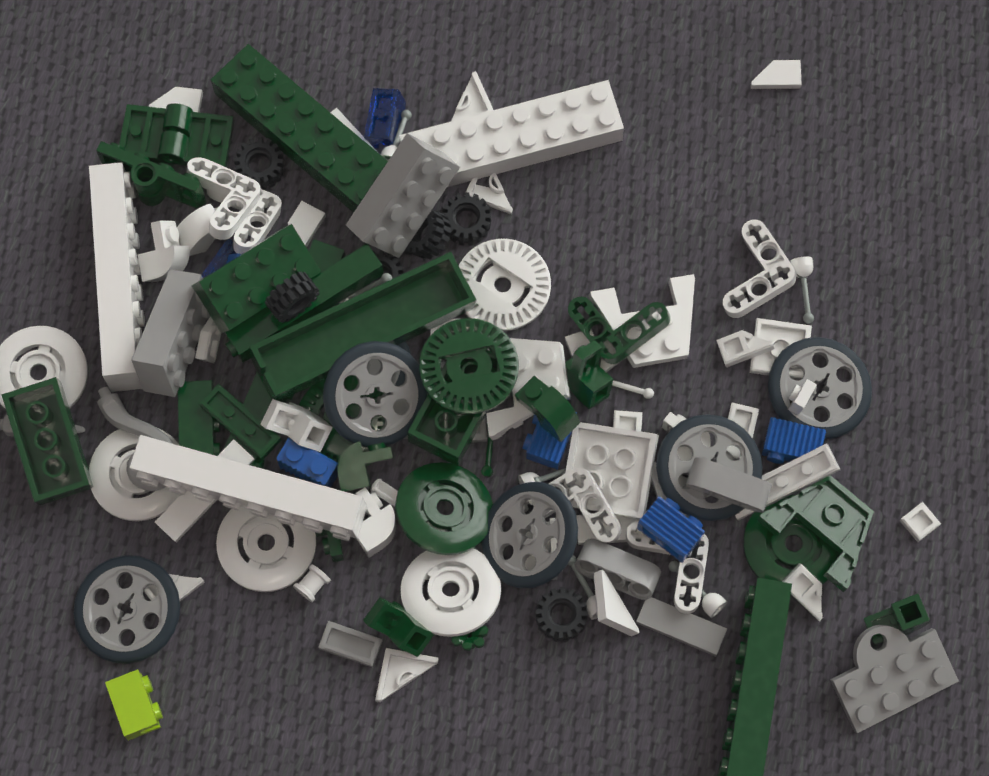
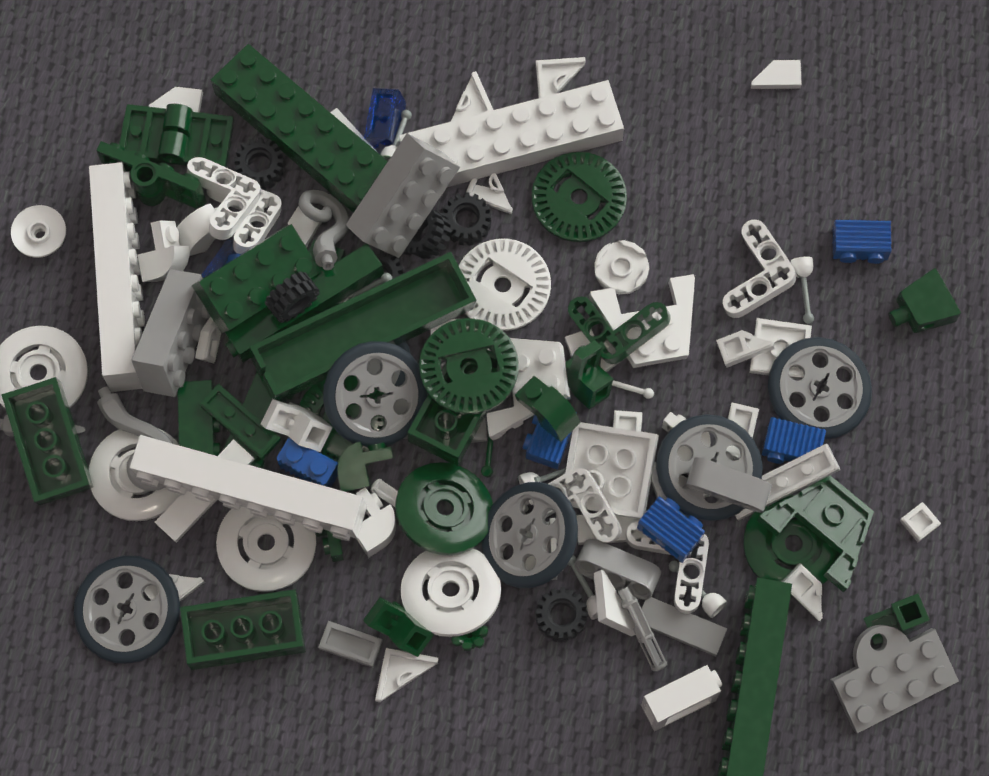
(32, 221): none -> white dish
(133, 704): lime brick -> none
(242, 629): none -> dark green brick
(312, 583): white bush -> none
(324, 246): none -> light grey plant
(556, 73): none -> white tile
(594, 177): none -> dark green piece
(621, 267): none -> white tile
(642, 629): none -> light grey piece
(681, 697): none -> white window
(800, 396): white plate -> none
(861, 240): none -> blue brick
(925, 304): none -> dark green torso

